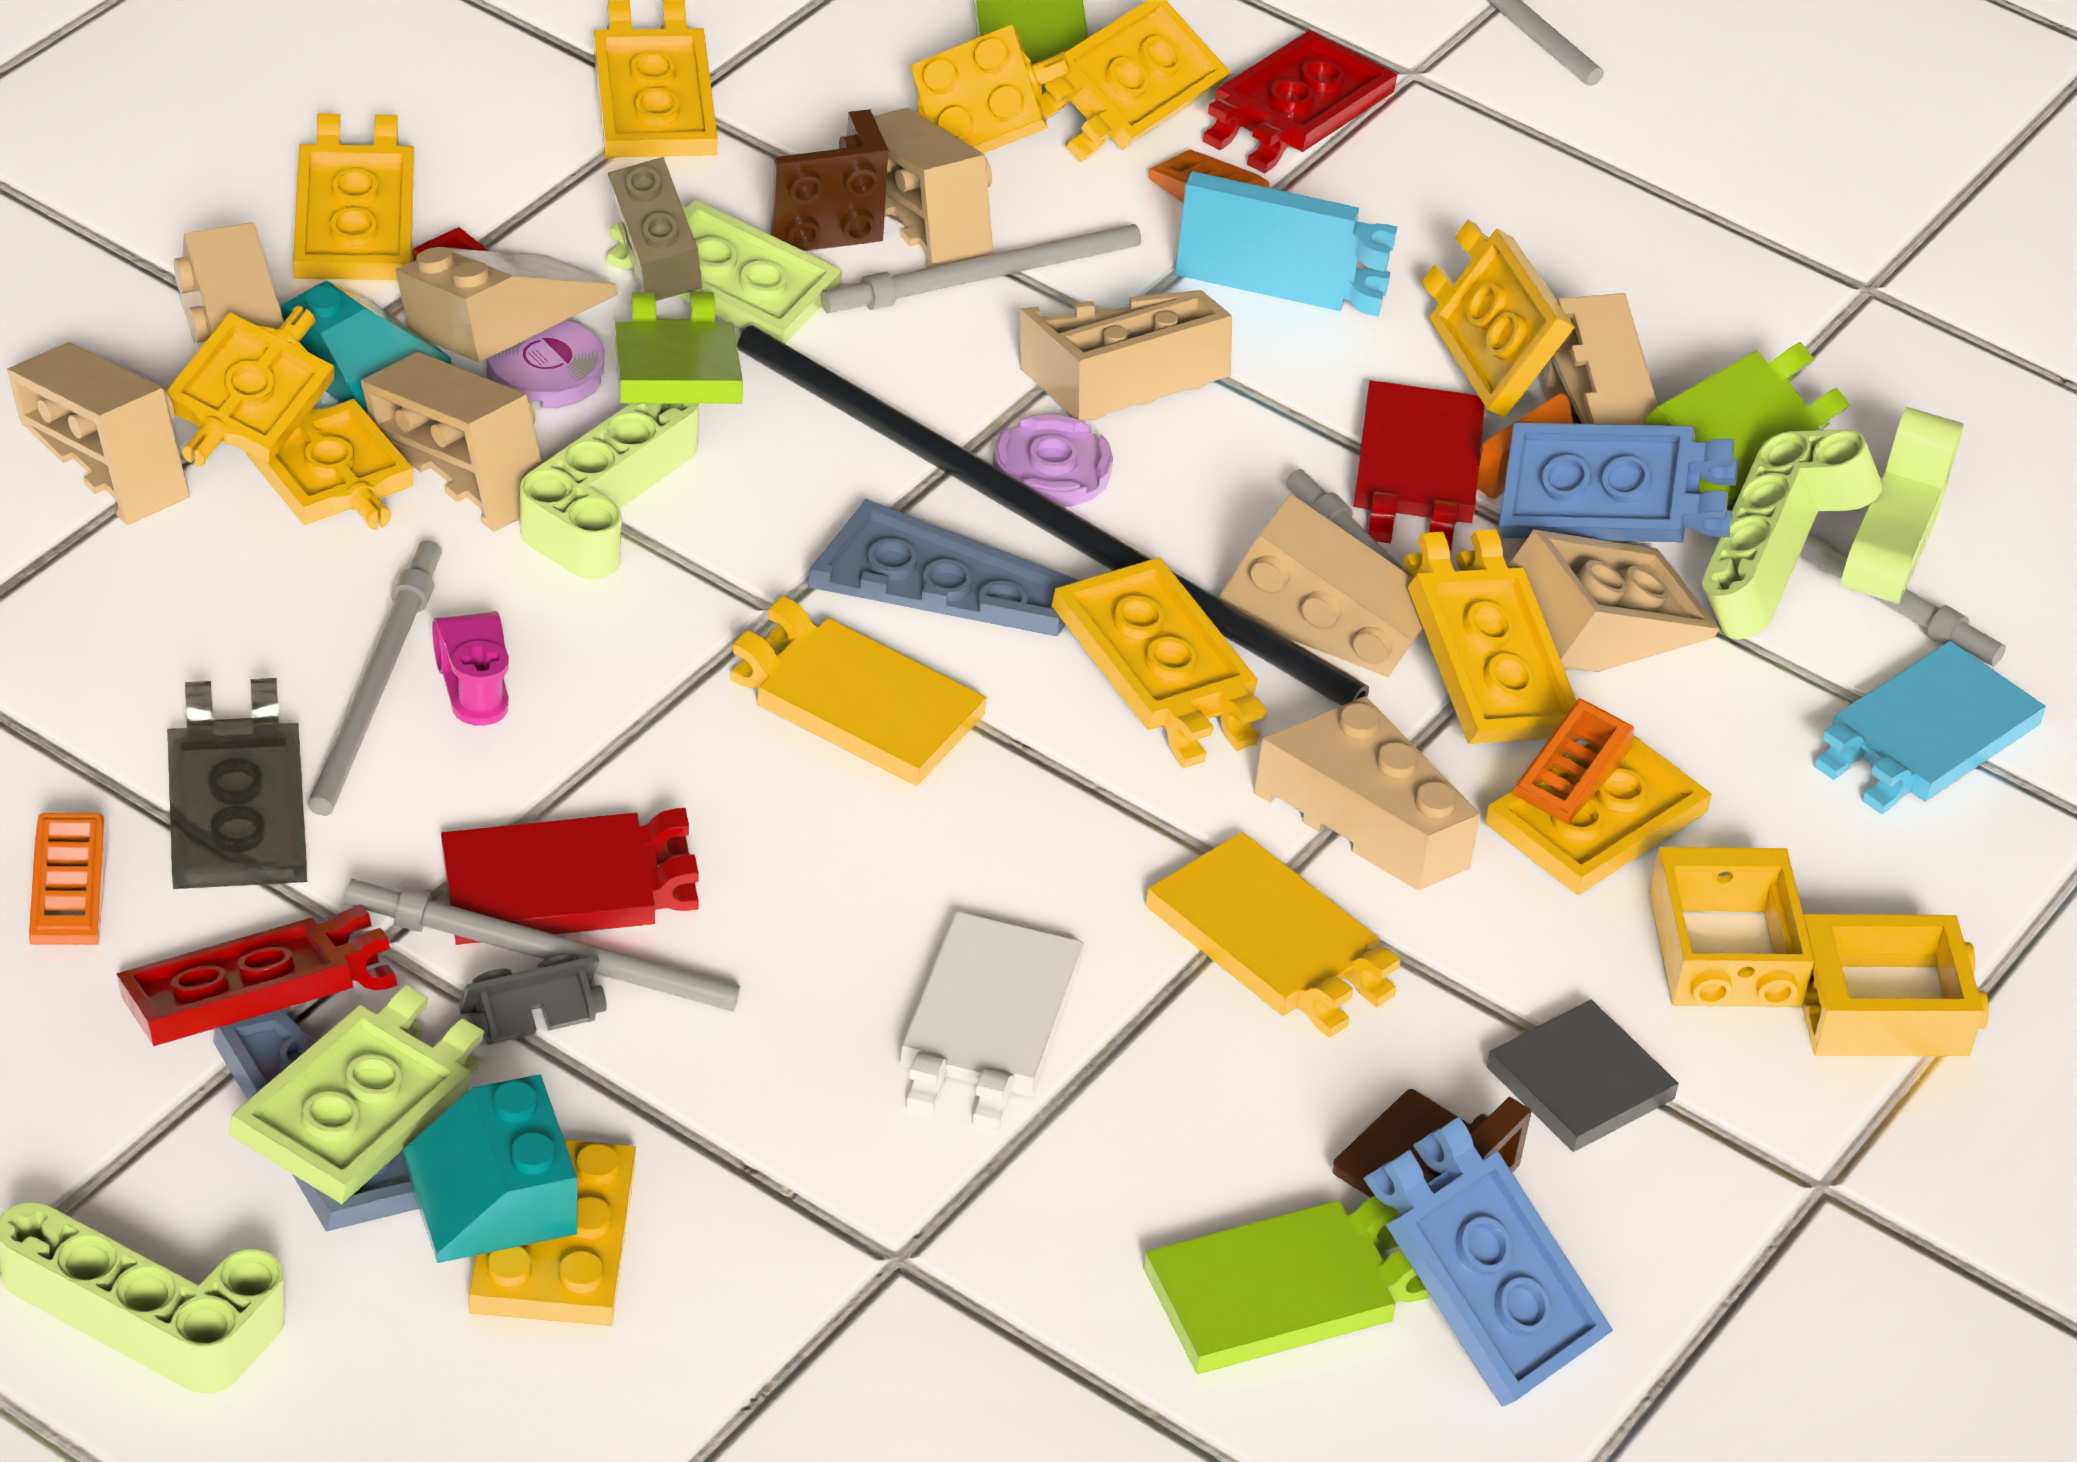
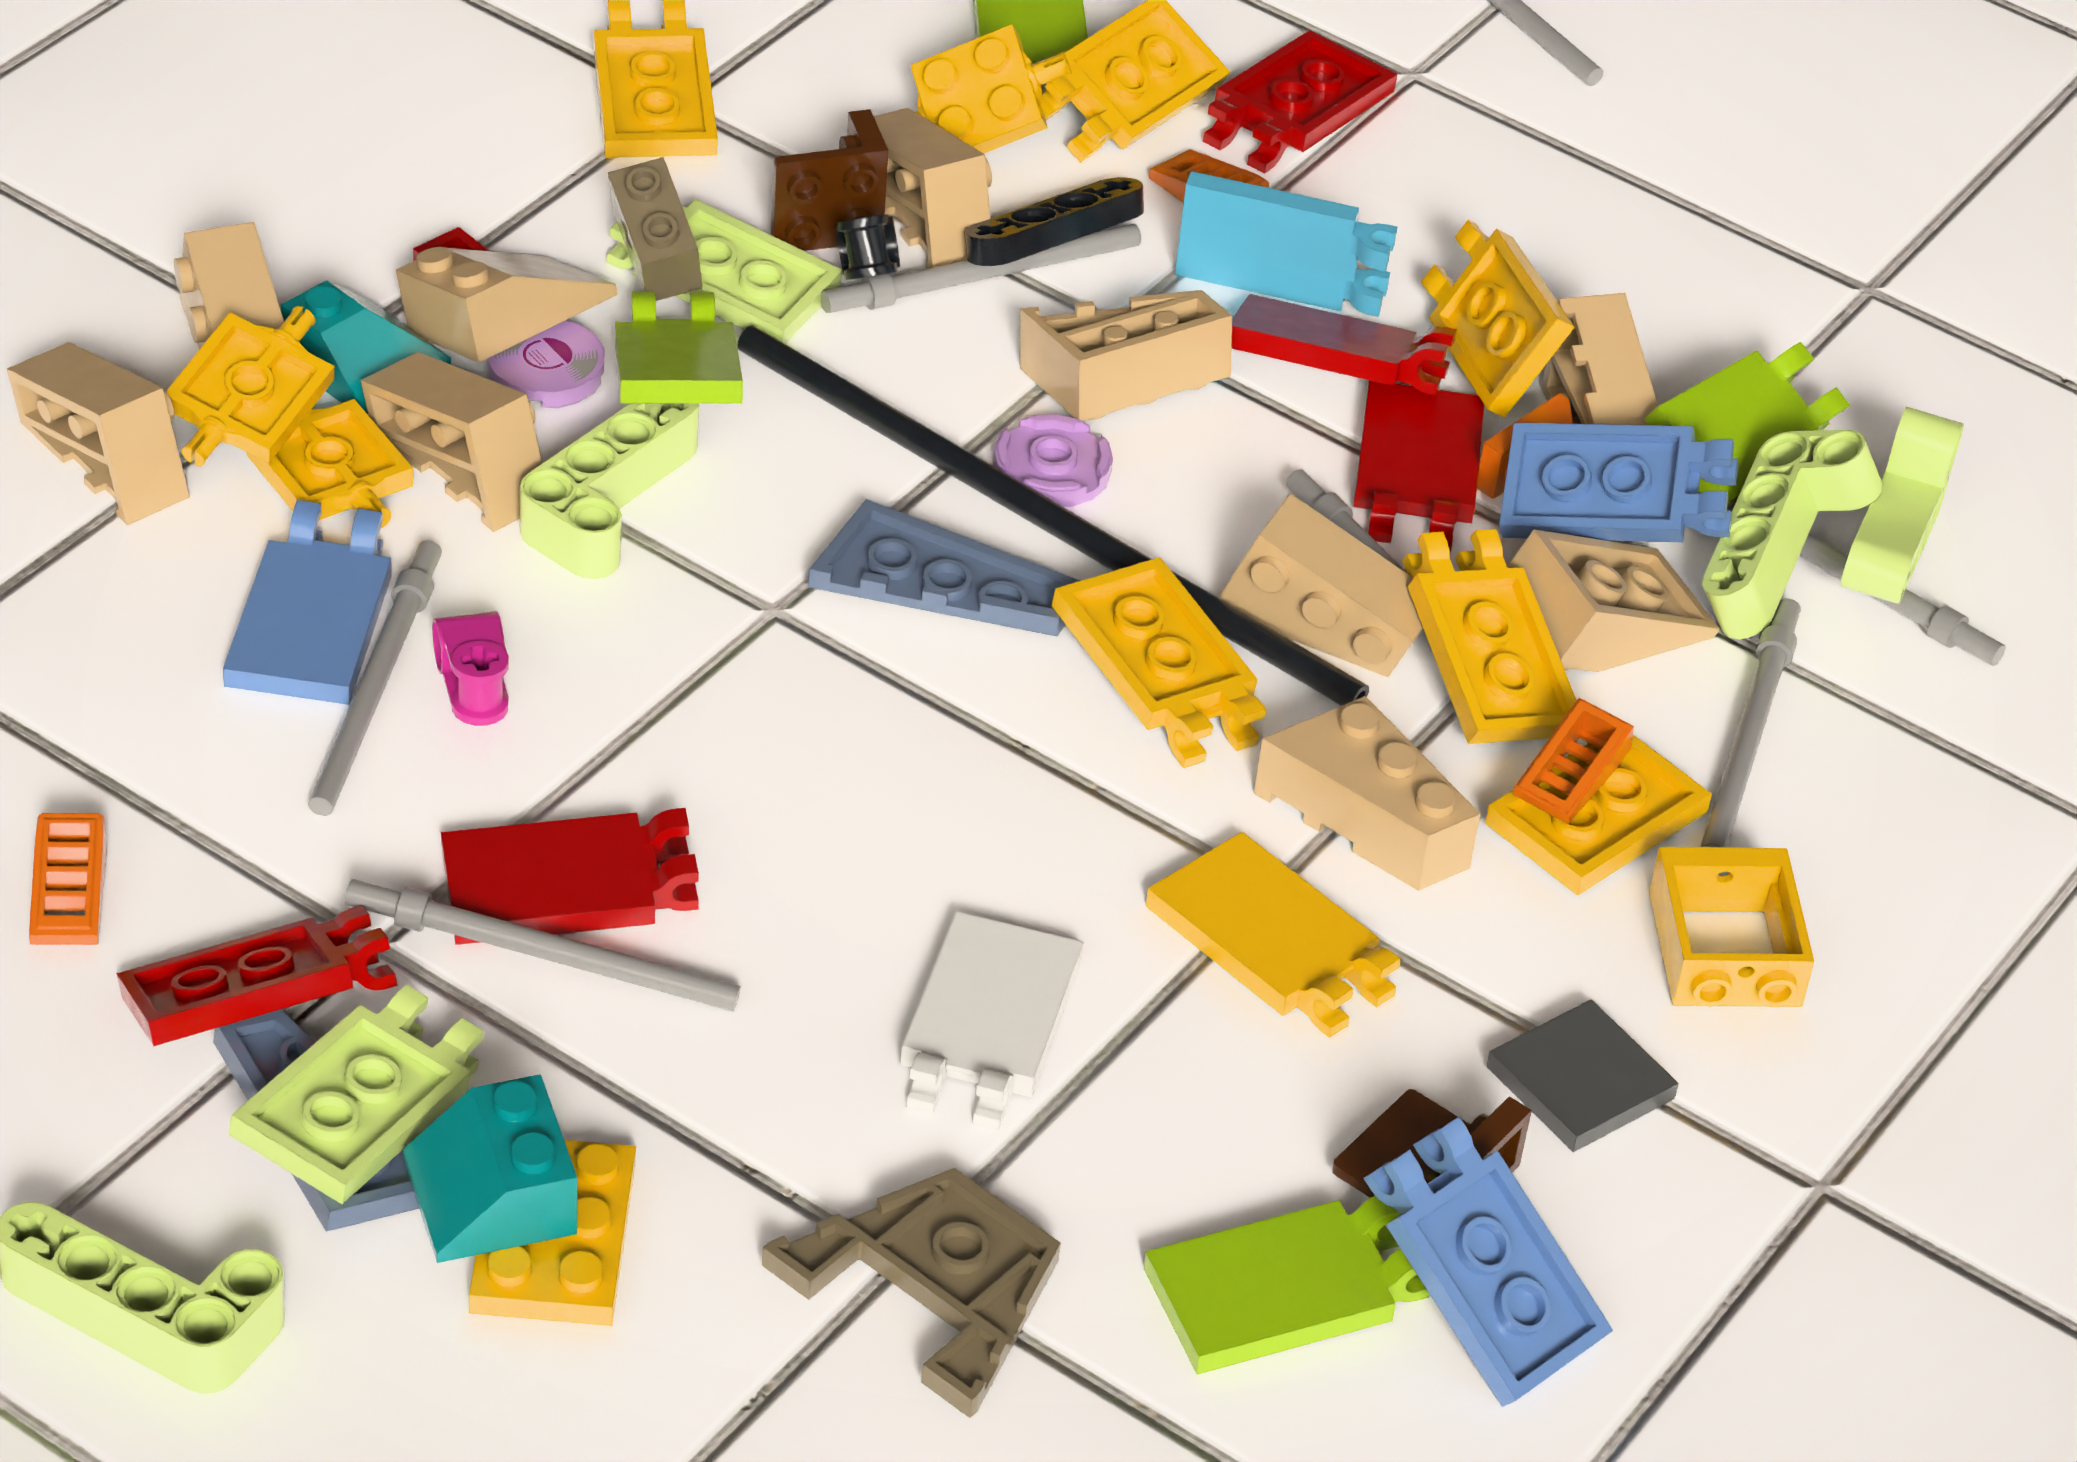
(235, 794): clear smoke tile -> none
(311, 611): none -> medium blue tile
(353, 204): yellow tile -> none
(556, 987): dark grey hinge -> none
(856, 692): yellow tile -> none
(867, 246): none -> black piece
(953, 1254): none -> dark tan wing
(1054, 221): none -> black beam
(1342, 343): none -> red tile
(1774, 653): none -> light grey bar
(1892, 1025): yellow window -> none
(1929, 726): medium azure tile -> none

